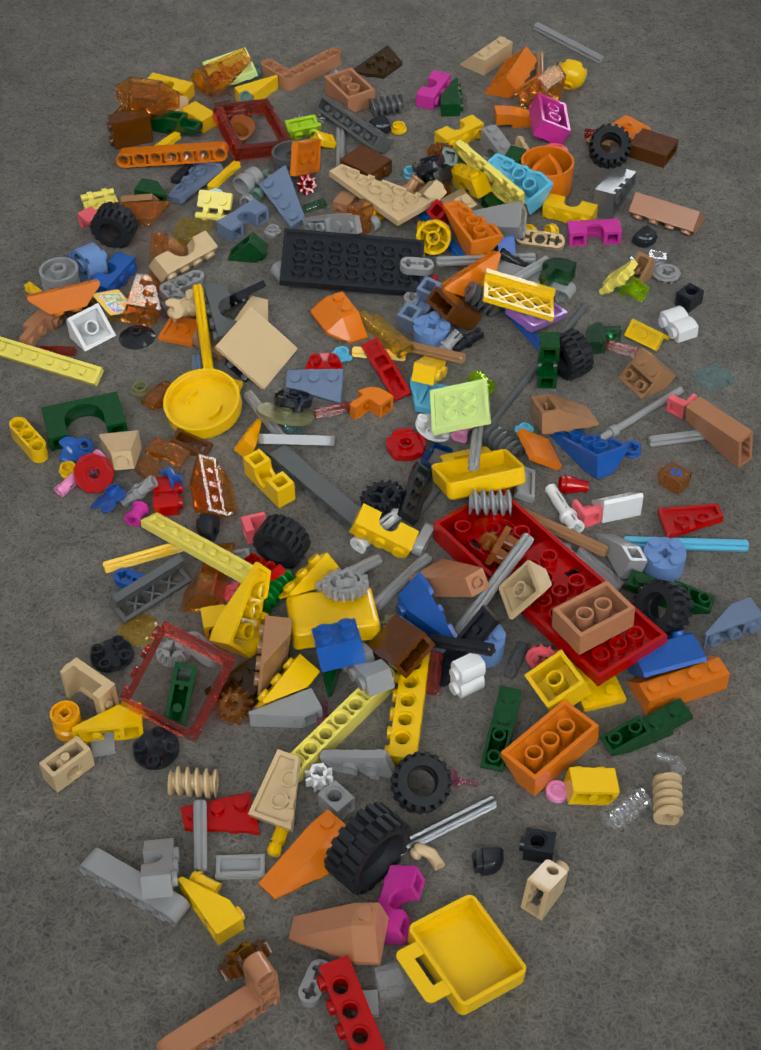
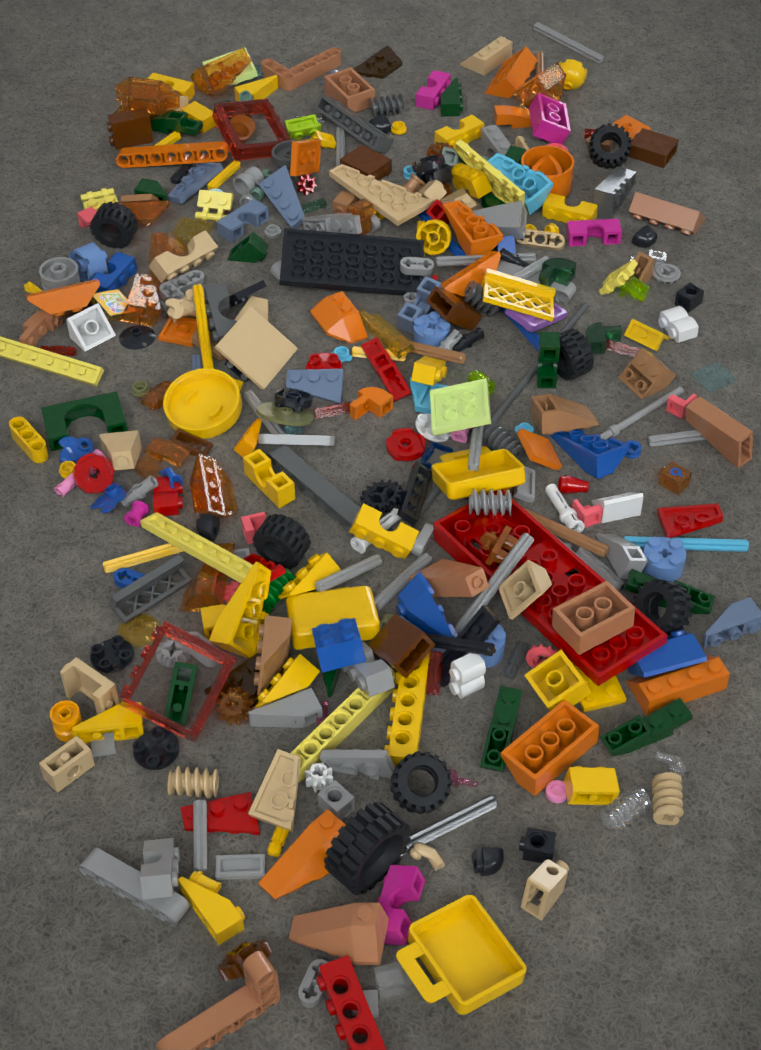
(345, 584): light grey gear -> none

